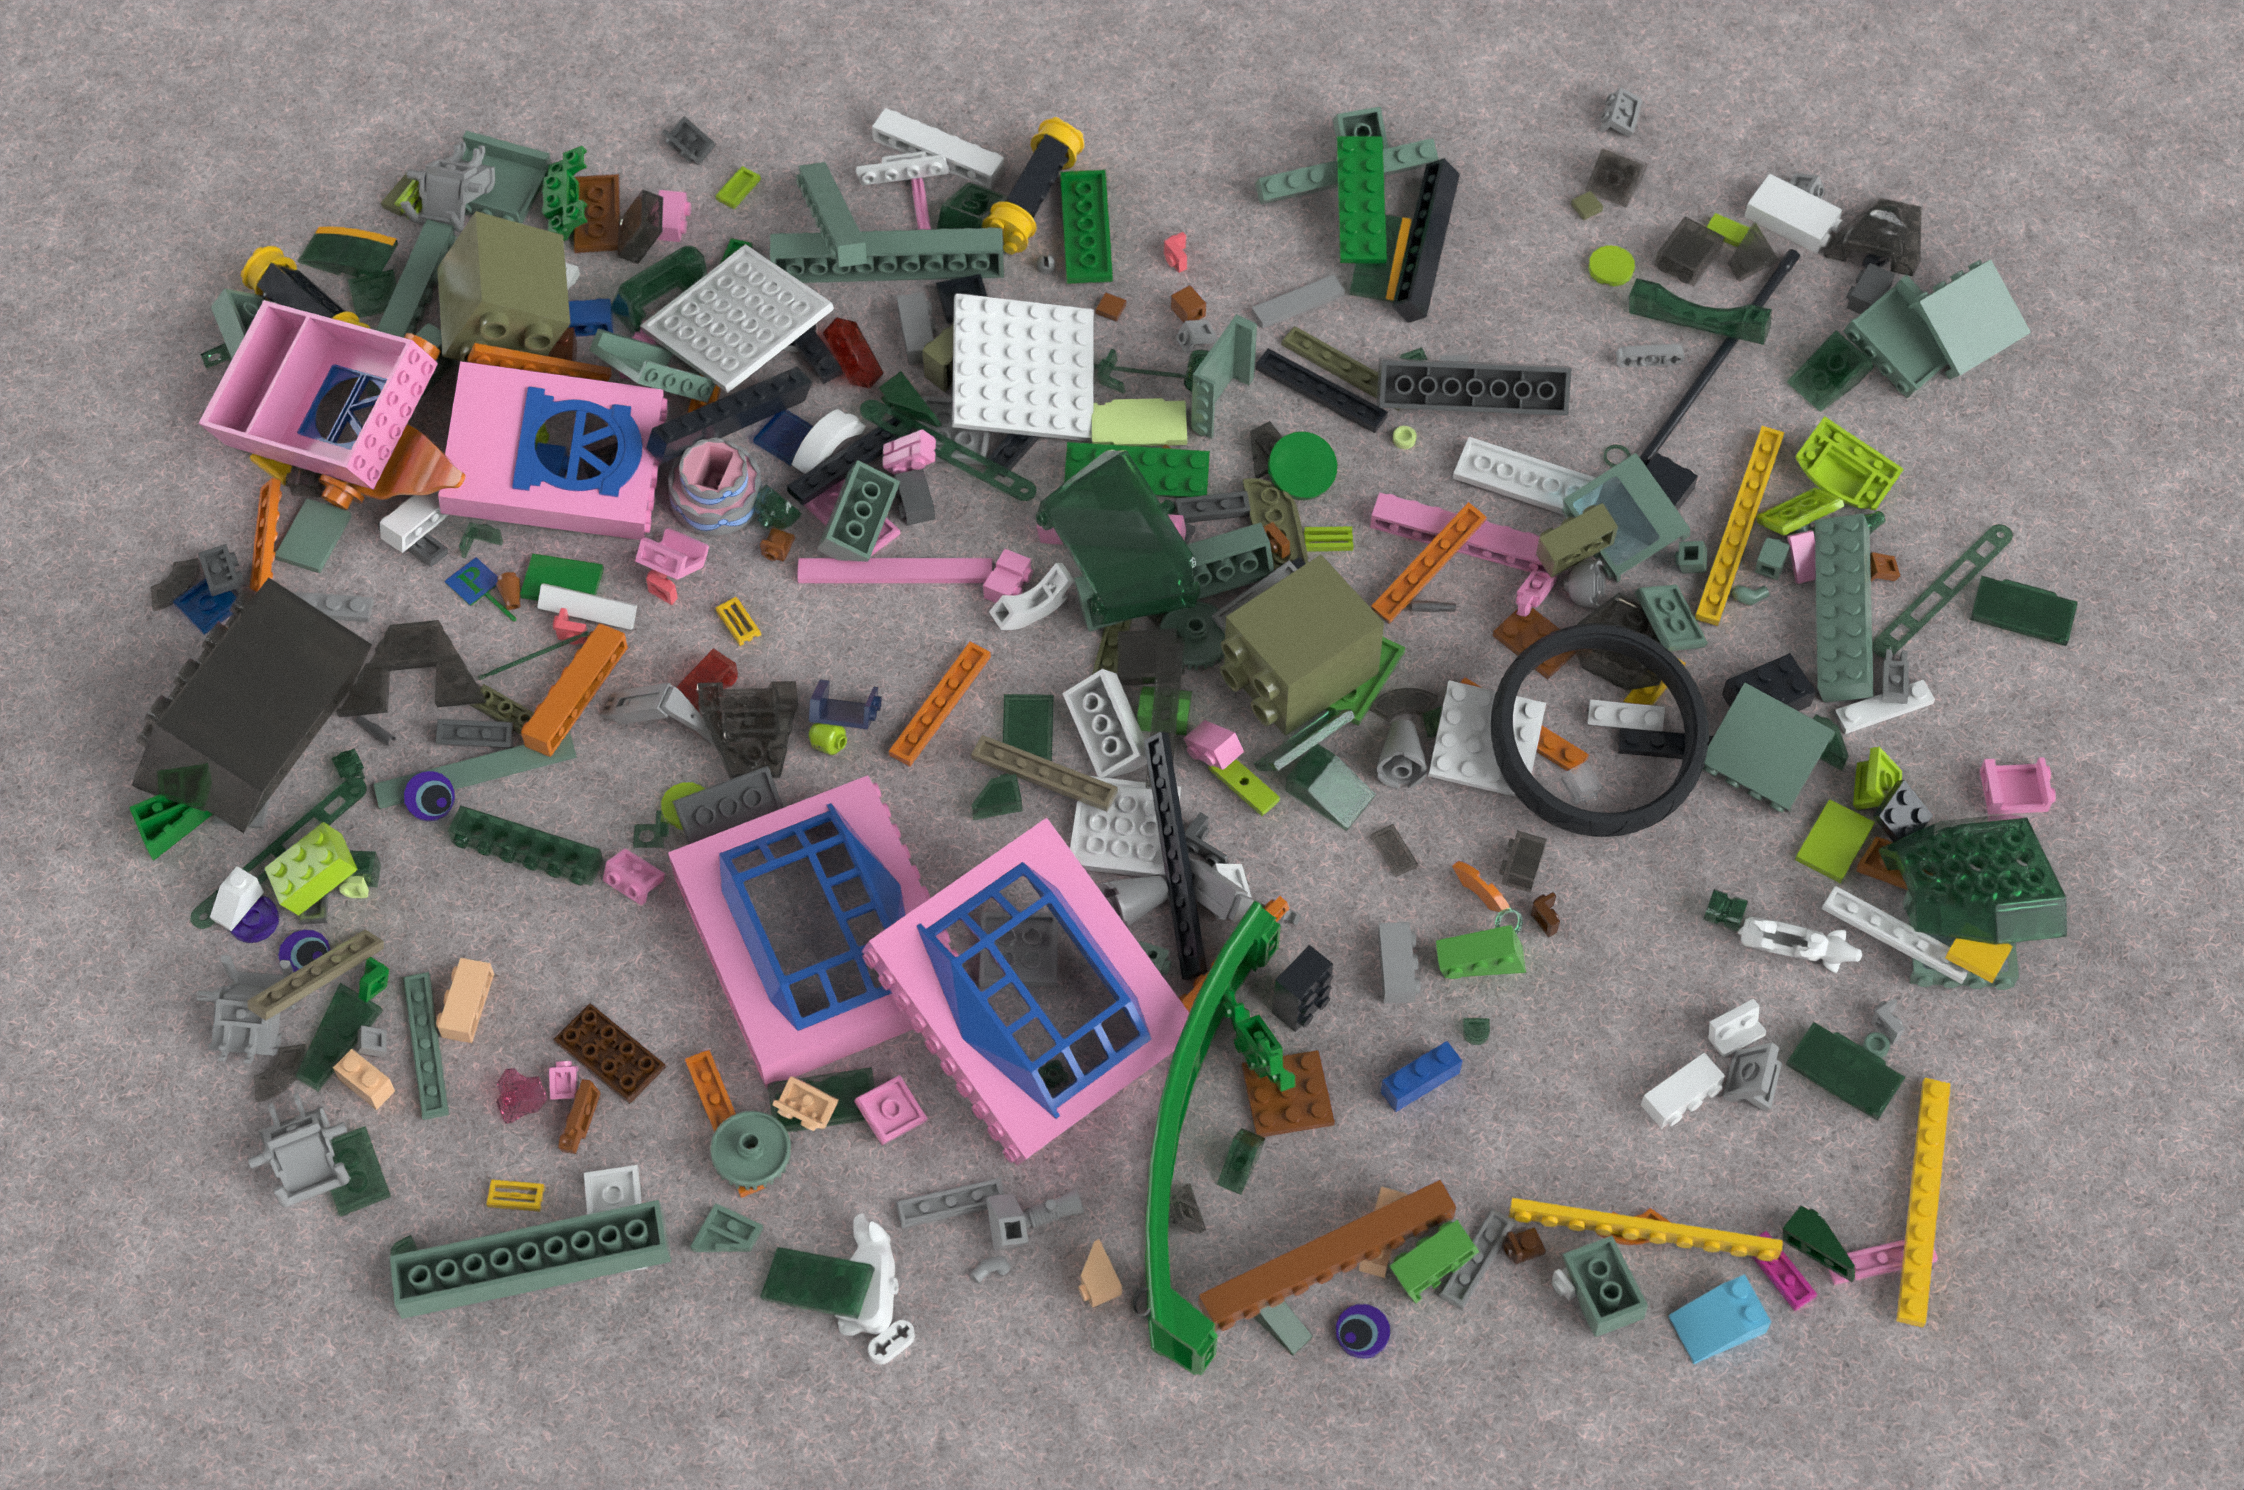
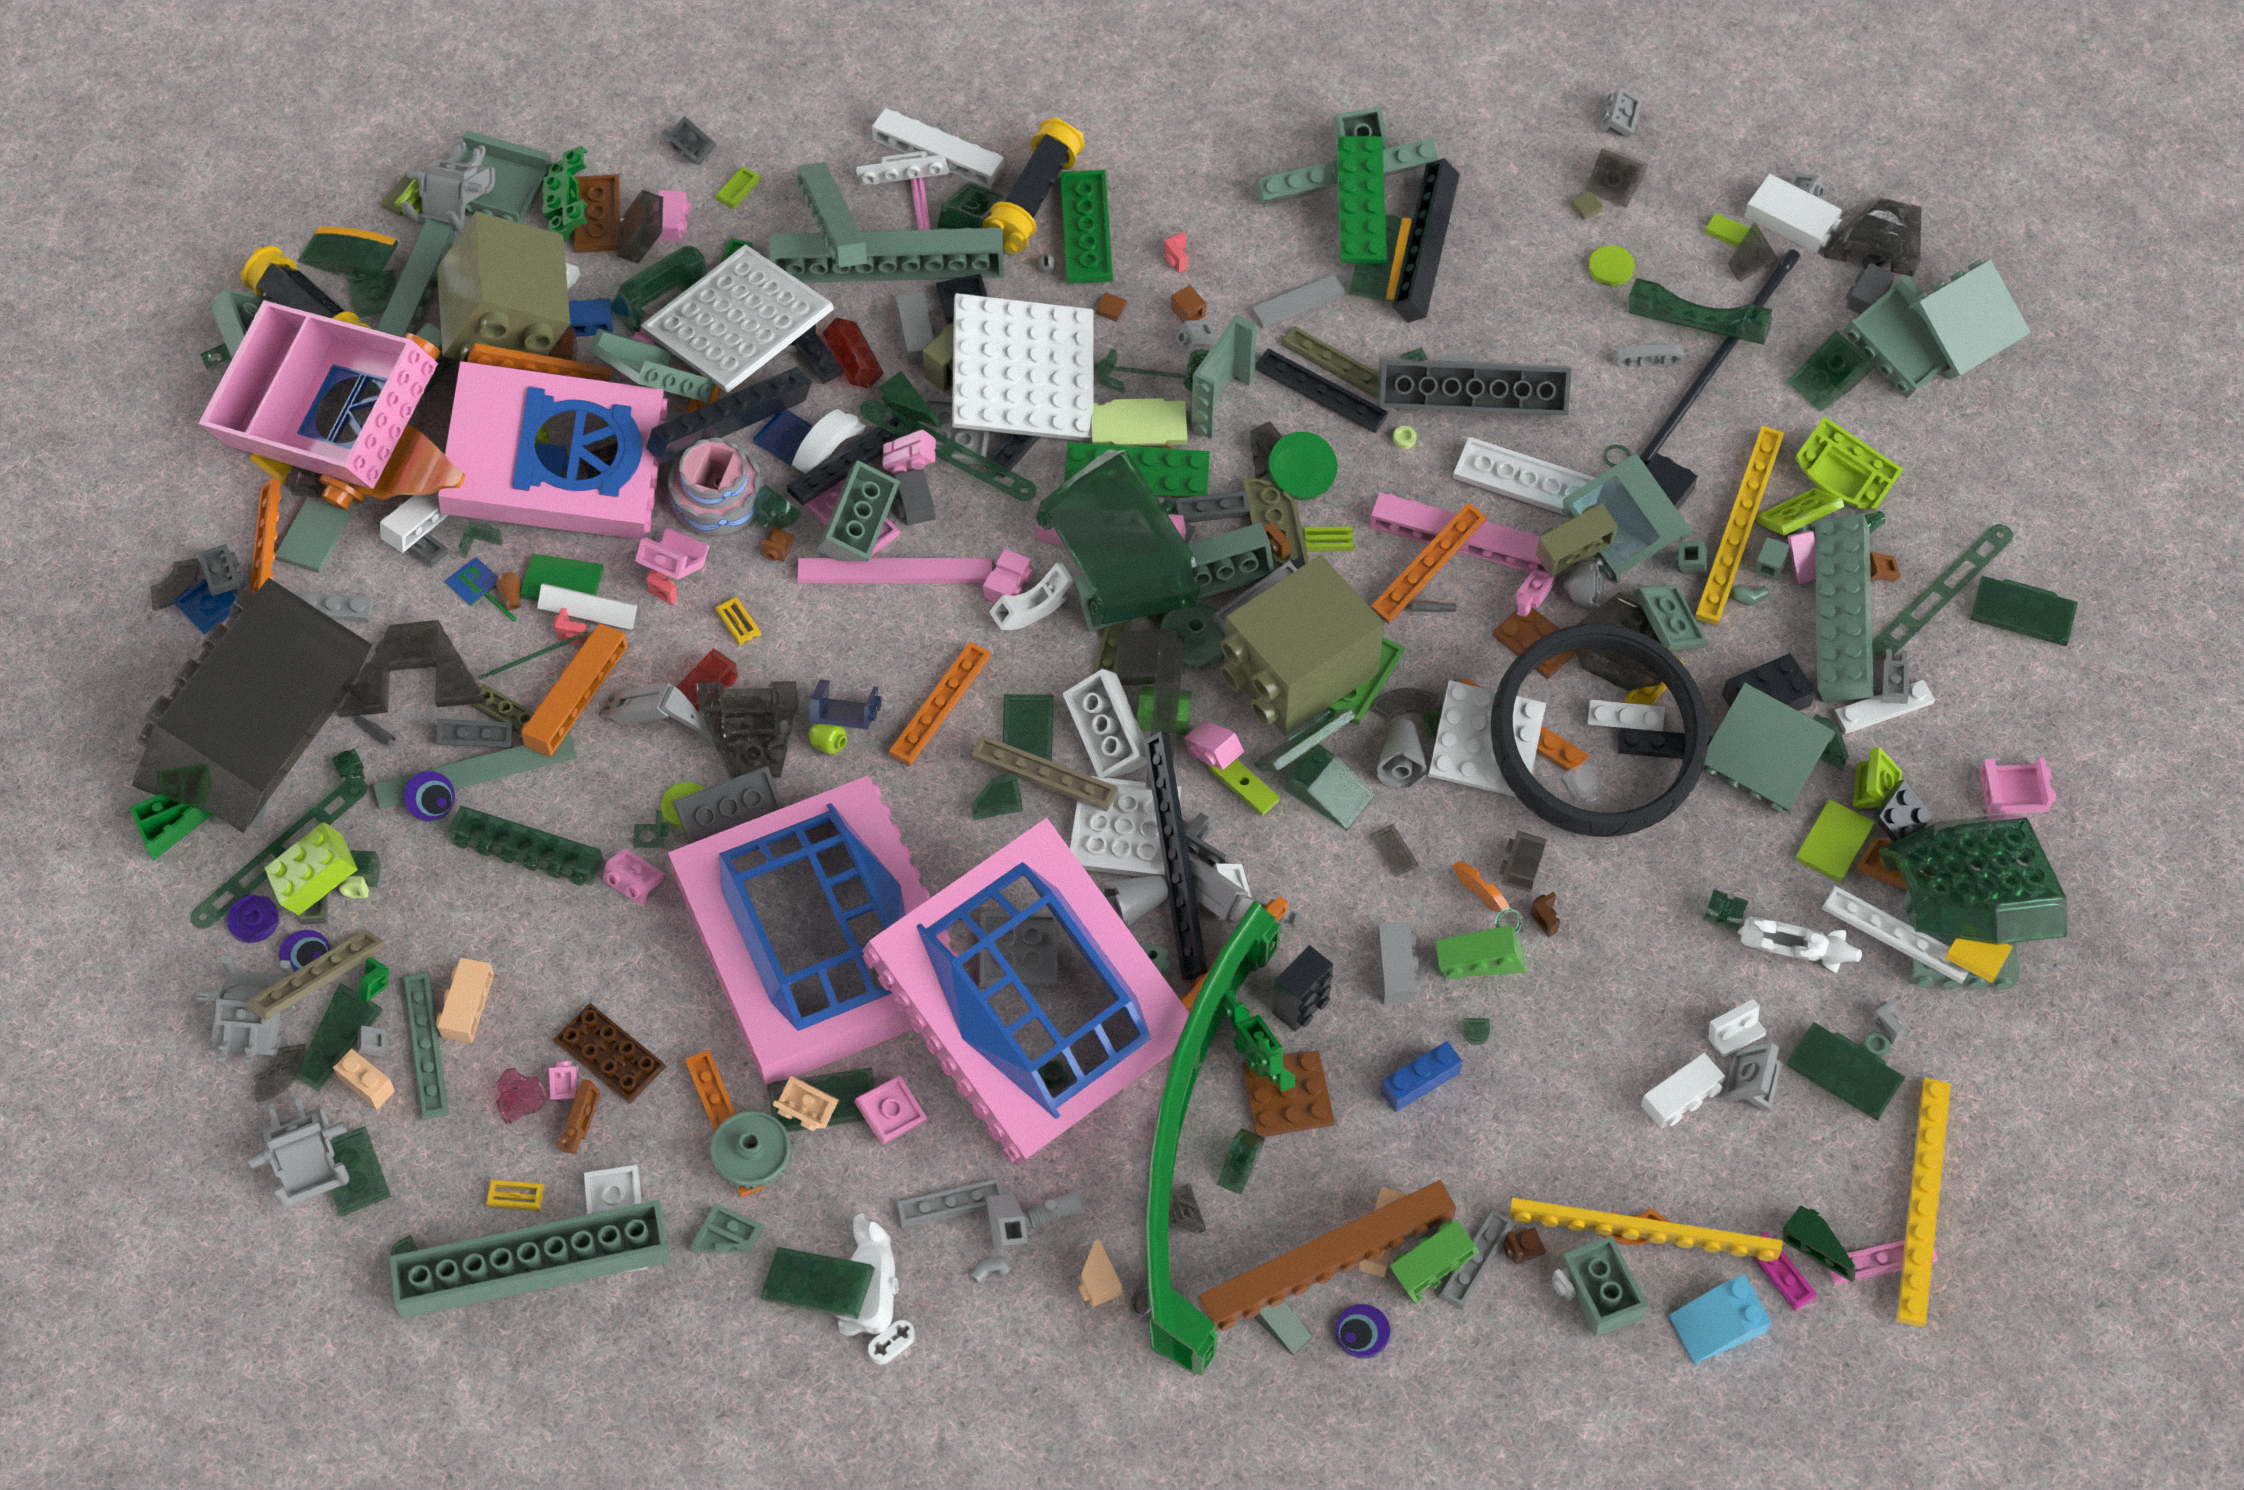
(235, 898): white slope -> none
(1689, 251): clear smoke brick -> none

